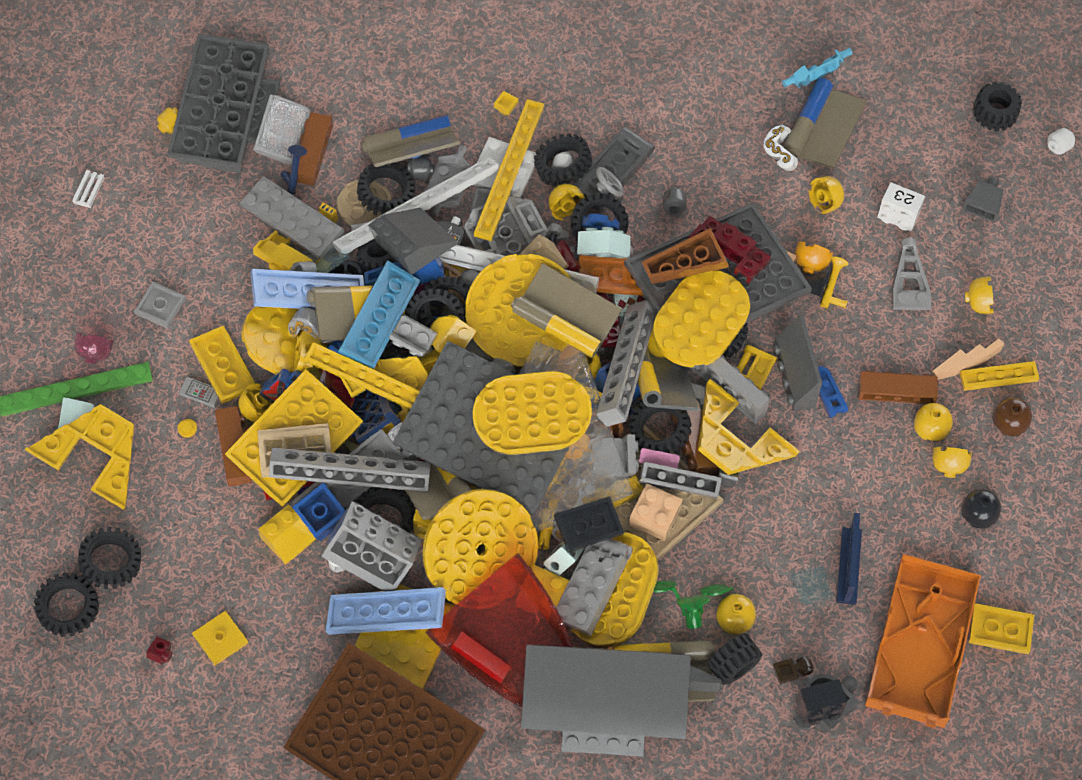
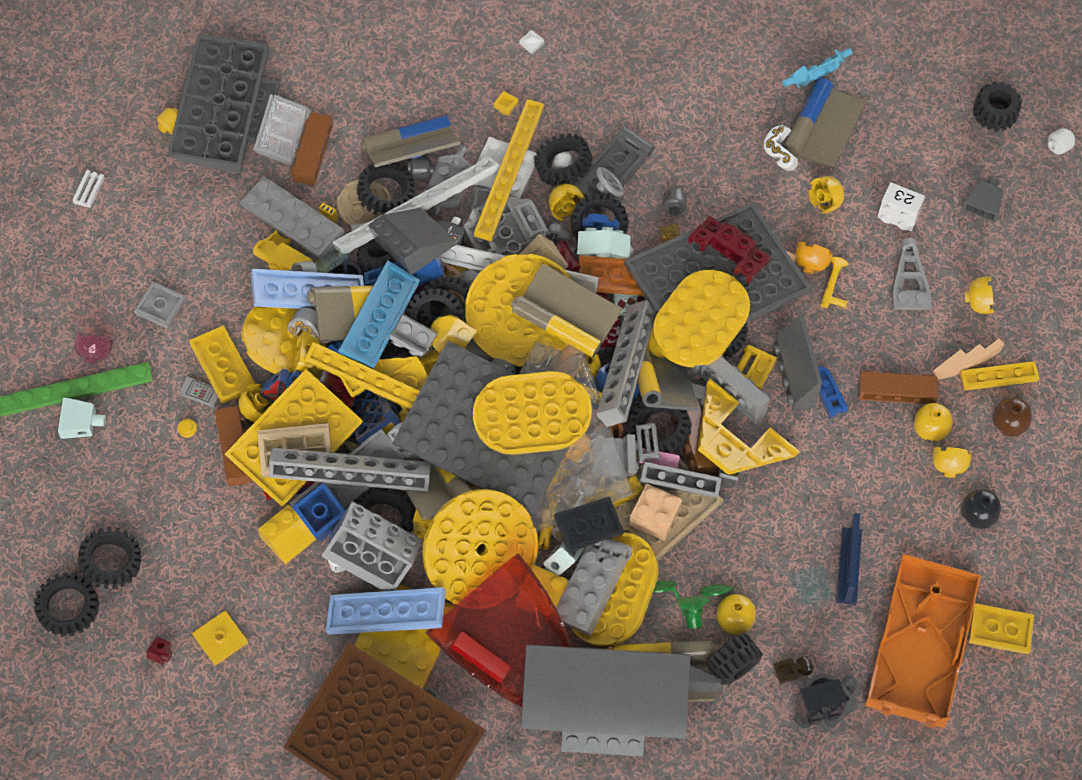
(105, 432): yellow wing -> none
(296, 151): dark blue piece -> none
(531, 41): none -> white tile
(648, 455): none -> light grey tile
(669, 232): none -> clear yellow tile
(686, 259): dark orange wedge -> none
(817, 283): black bracket -> none

